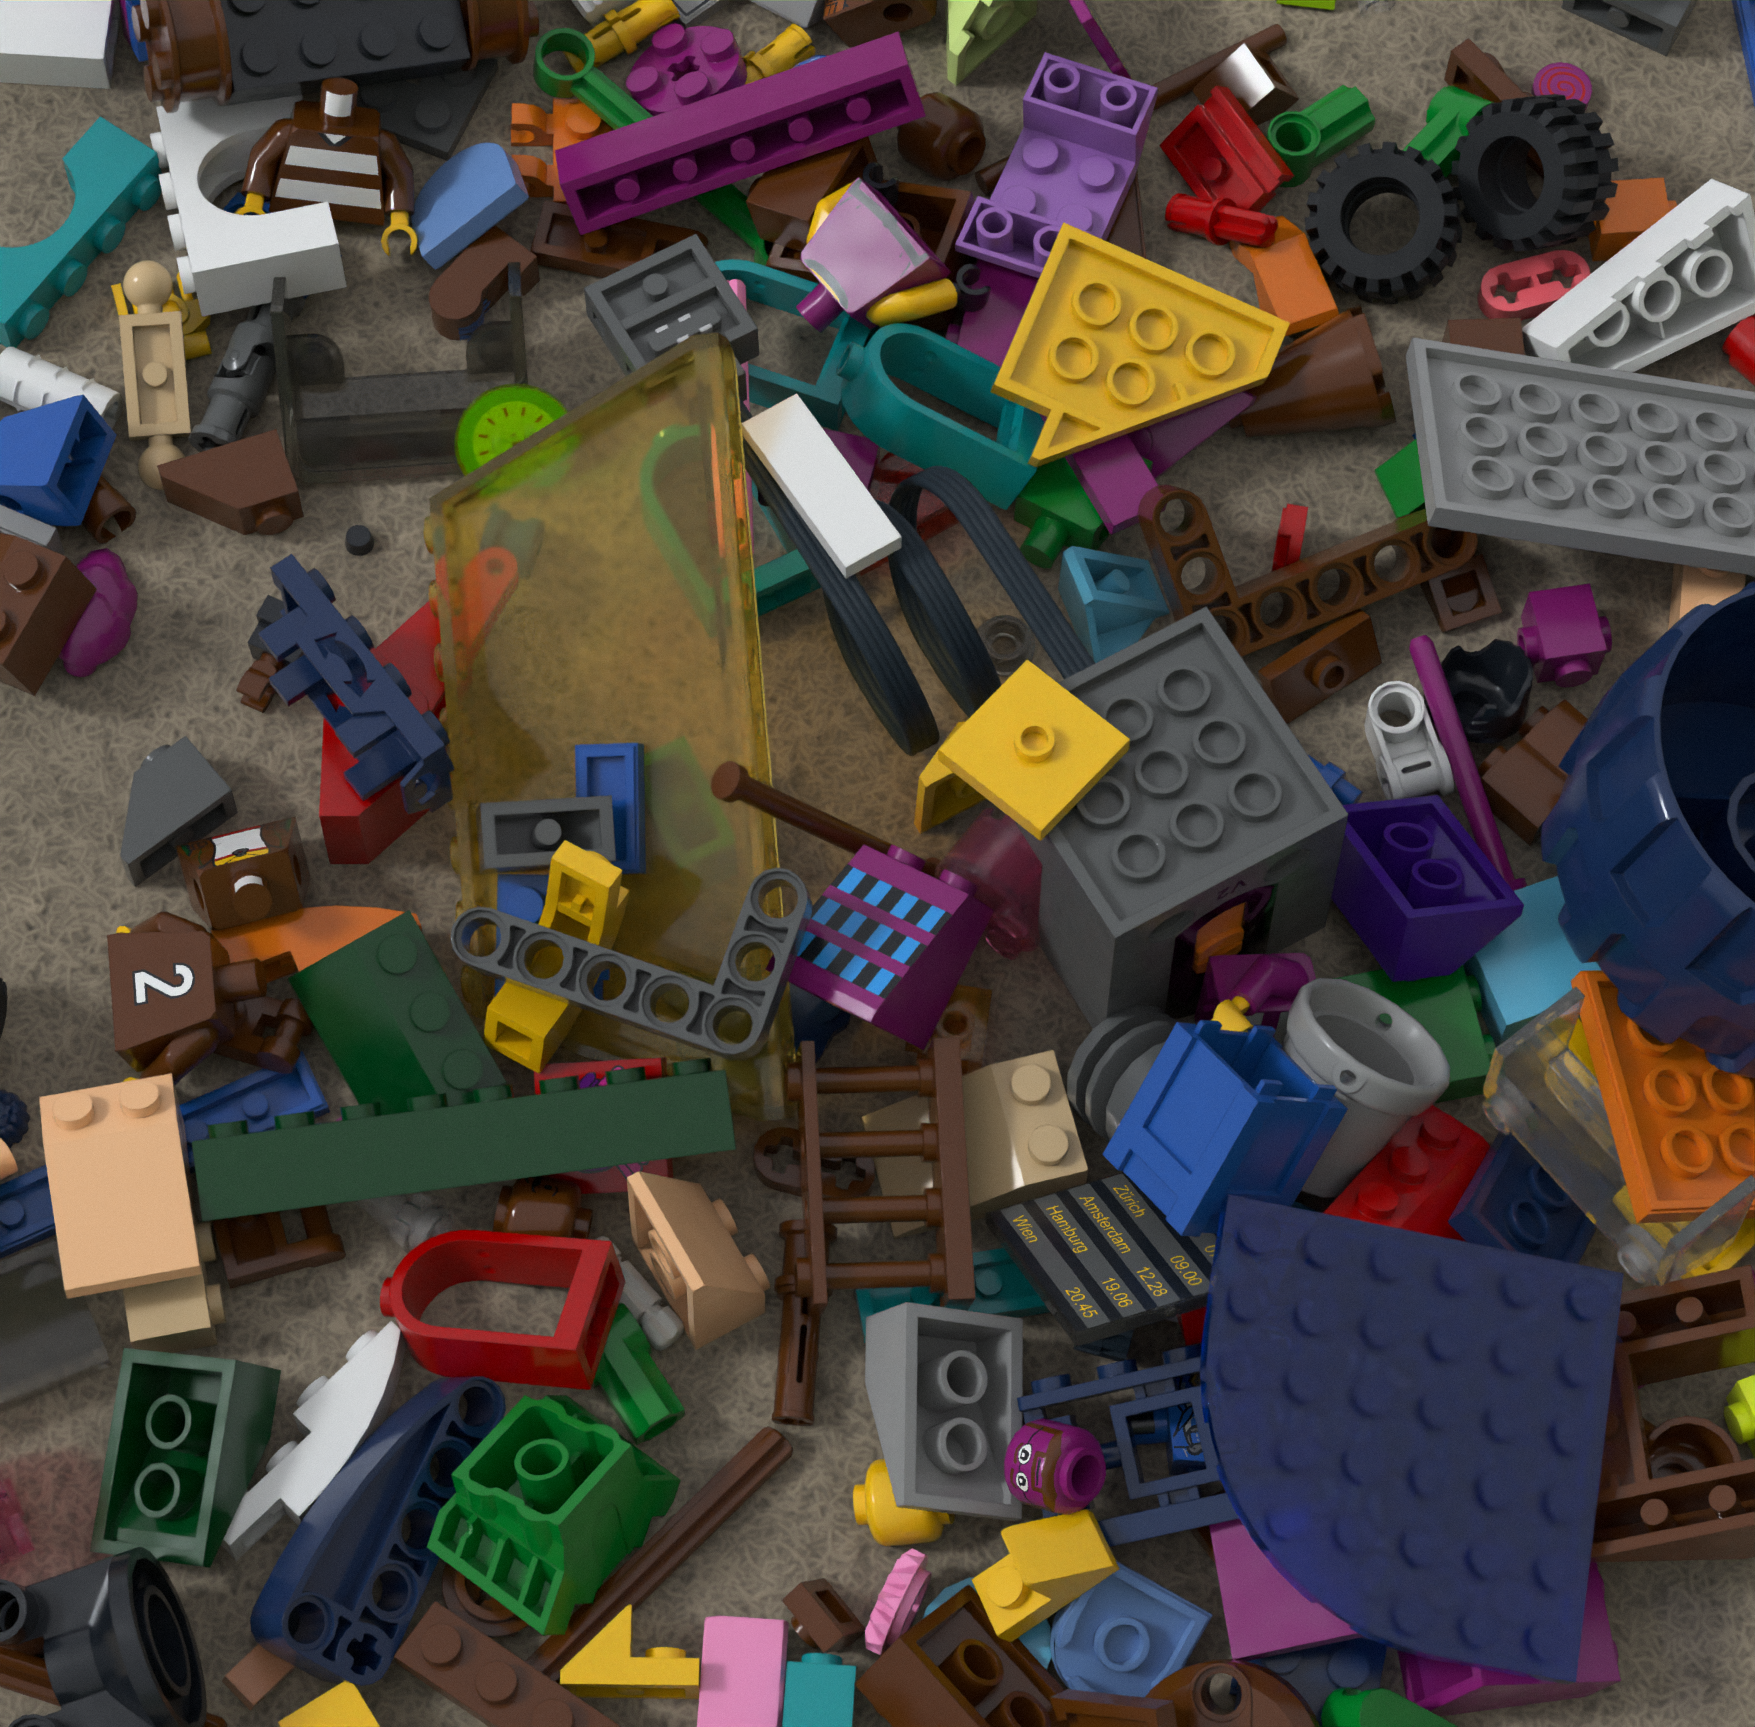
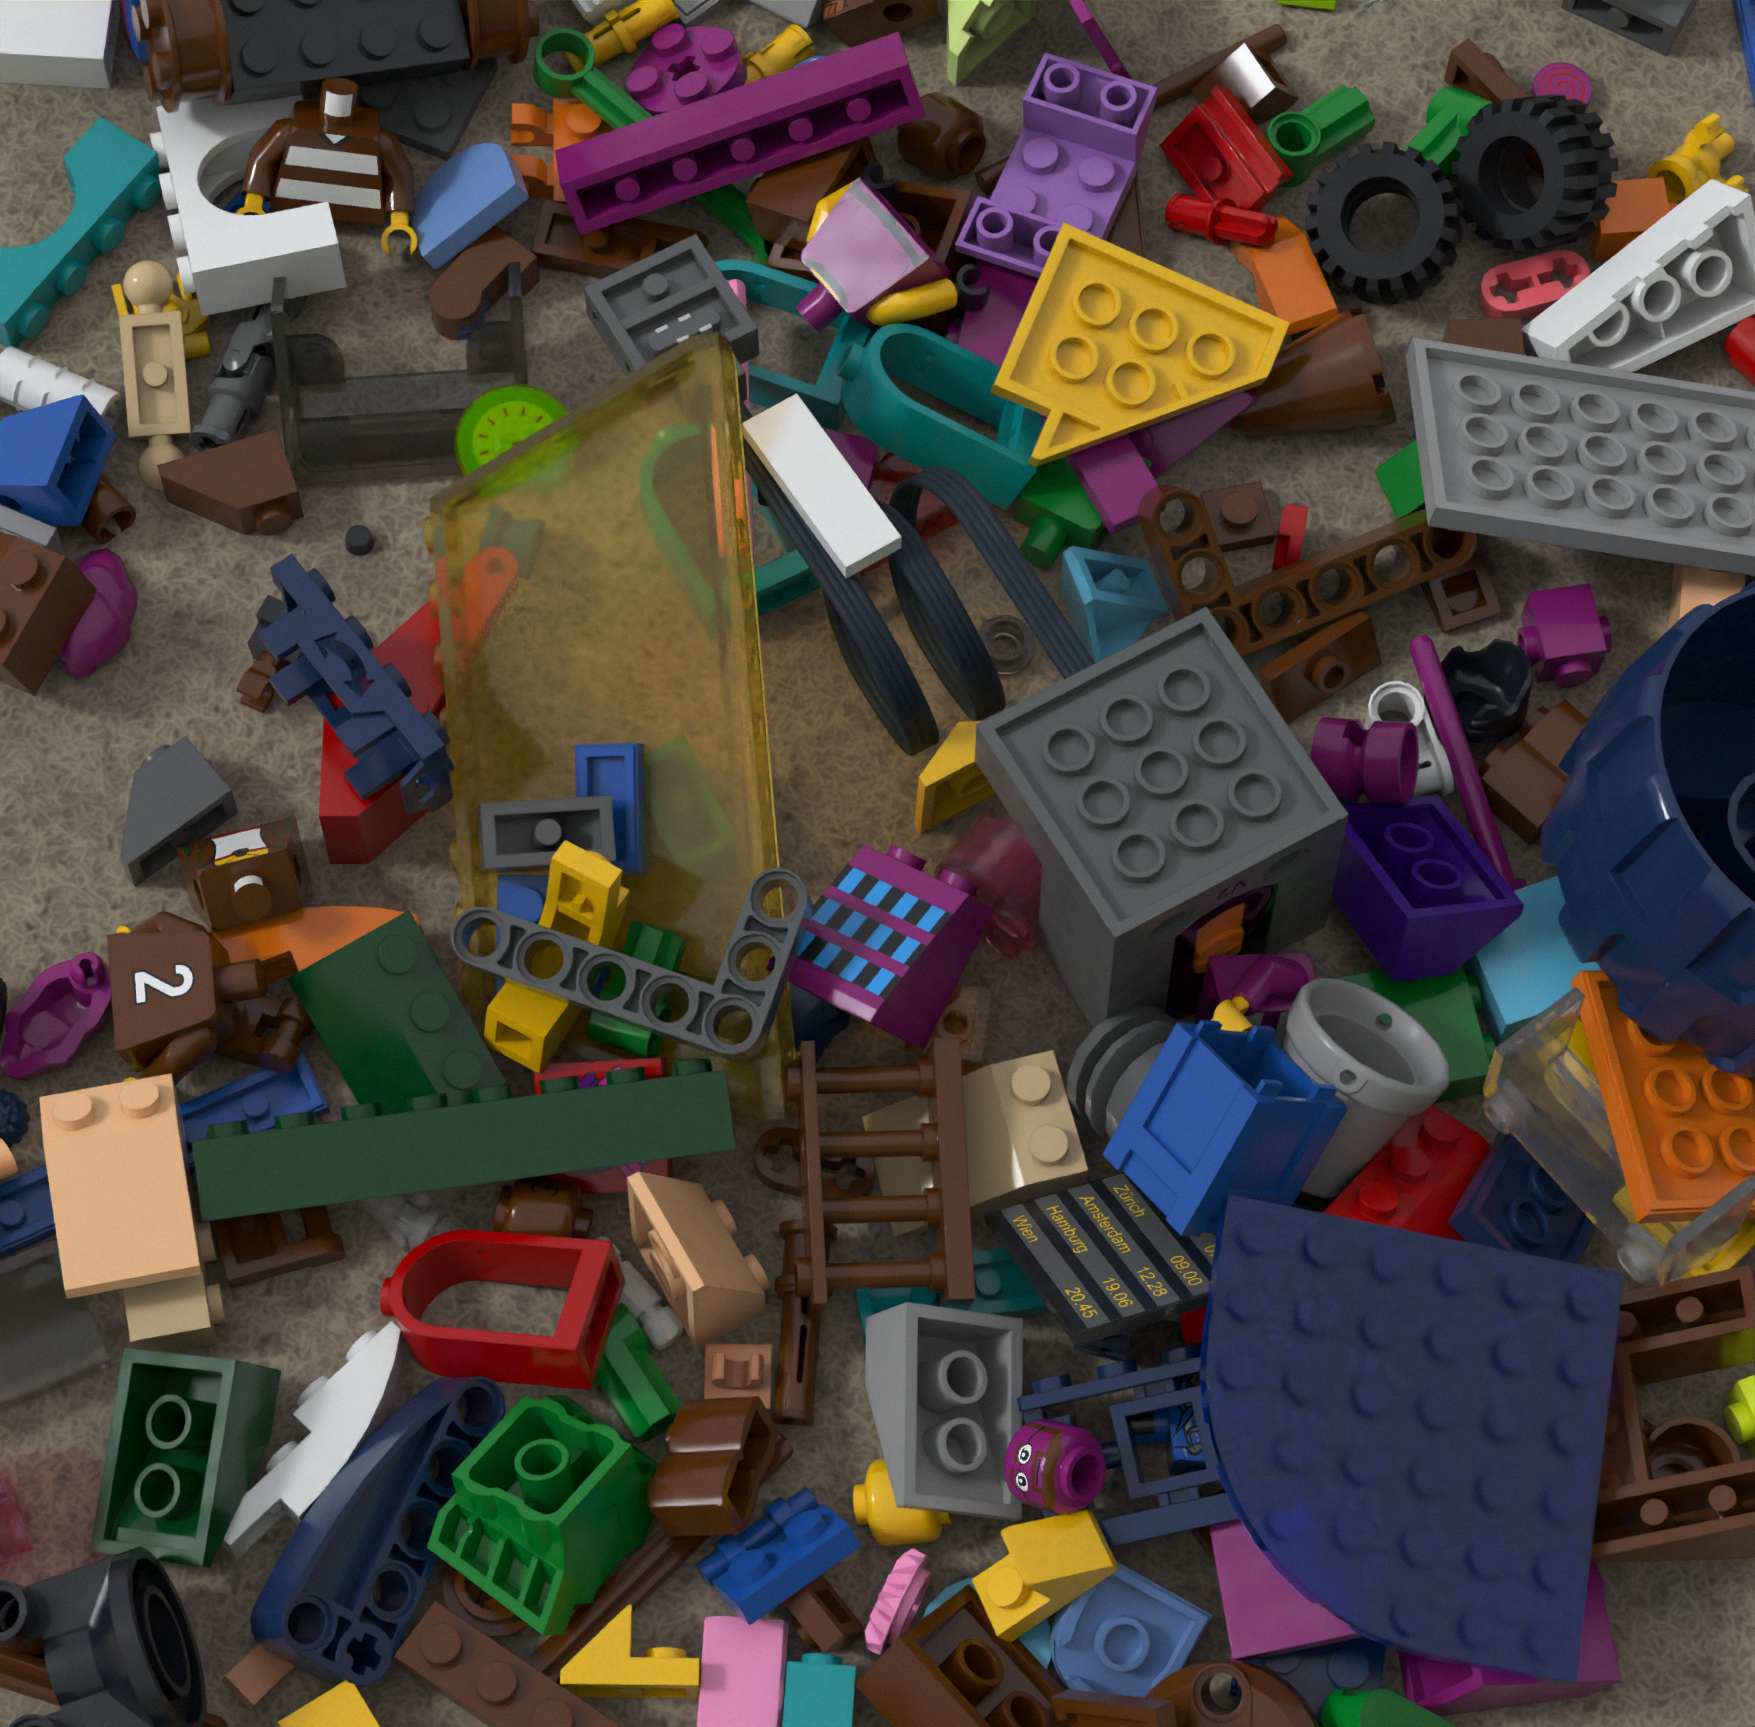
(56, 1017): none -> magenta arm
(652, 946): none -> green piece
(712, 1466): none -> reddish brown brick
(733, 783): reddish brown bar -> none
(738, 1371): none -> nougat tile
(777, 1555): none -> blue plate
(1033, 749): yellow plate -> none
(1239, 516): none -> reddish brown plate
(1367, 761): none -> magenta wheel
(1697, 161): none -> yellow piece

